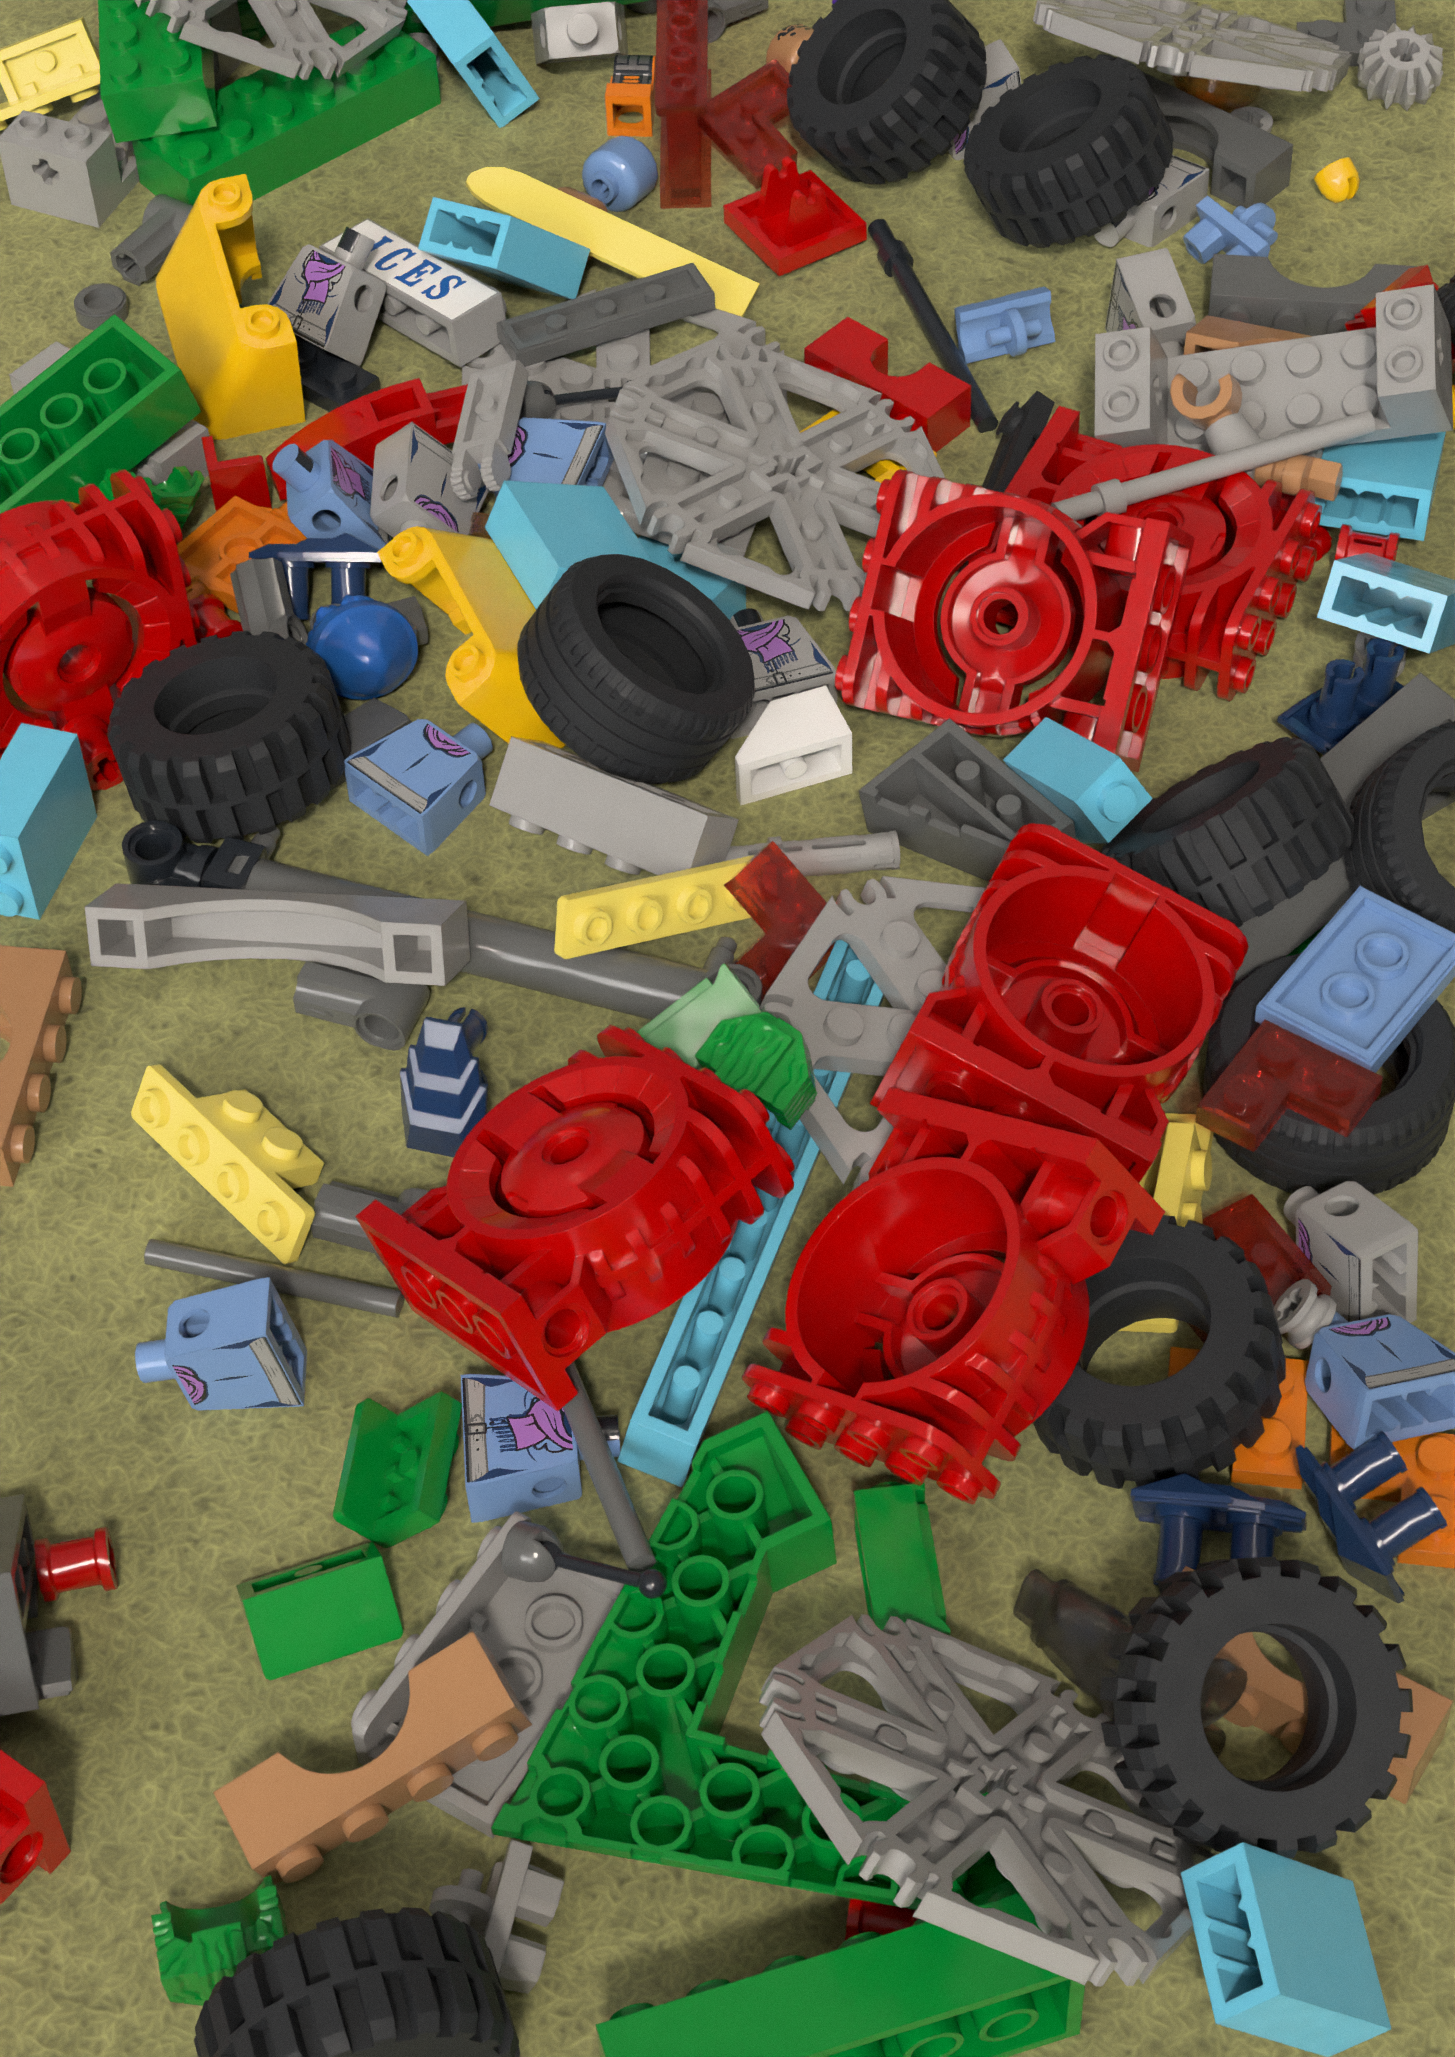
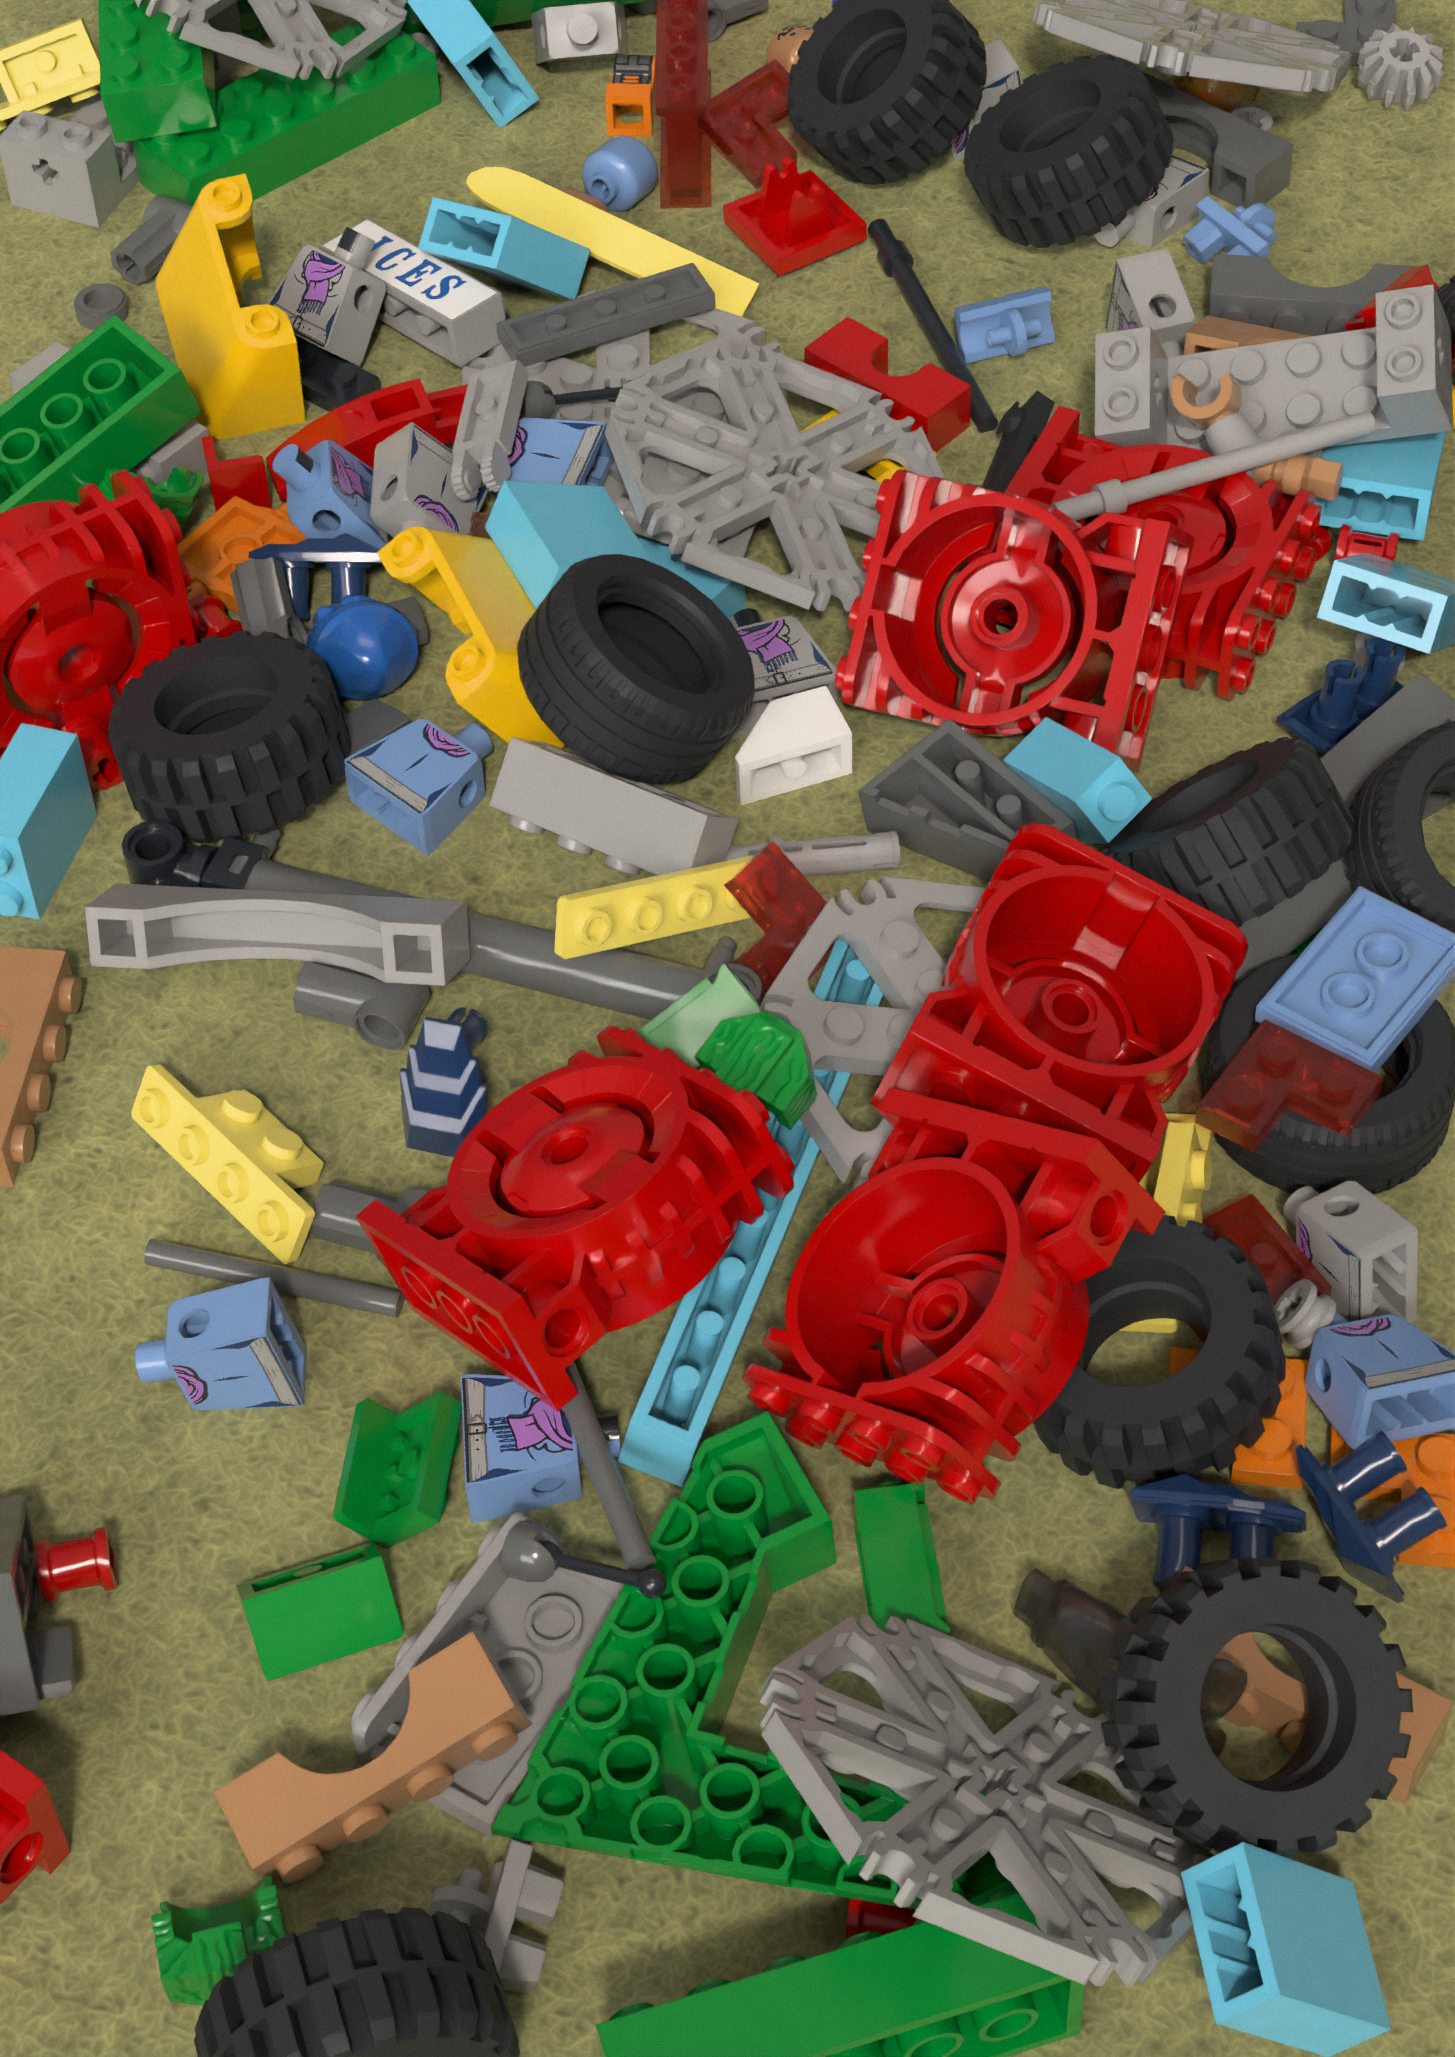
(1338, 180): yellow hinge -> none

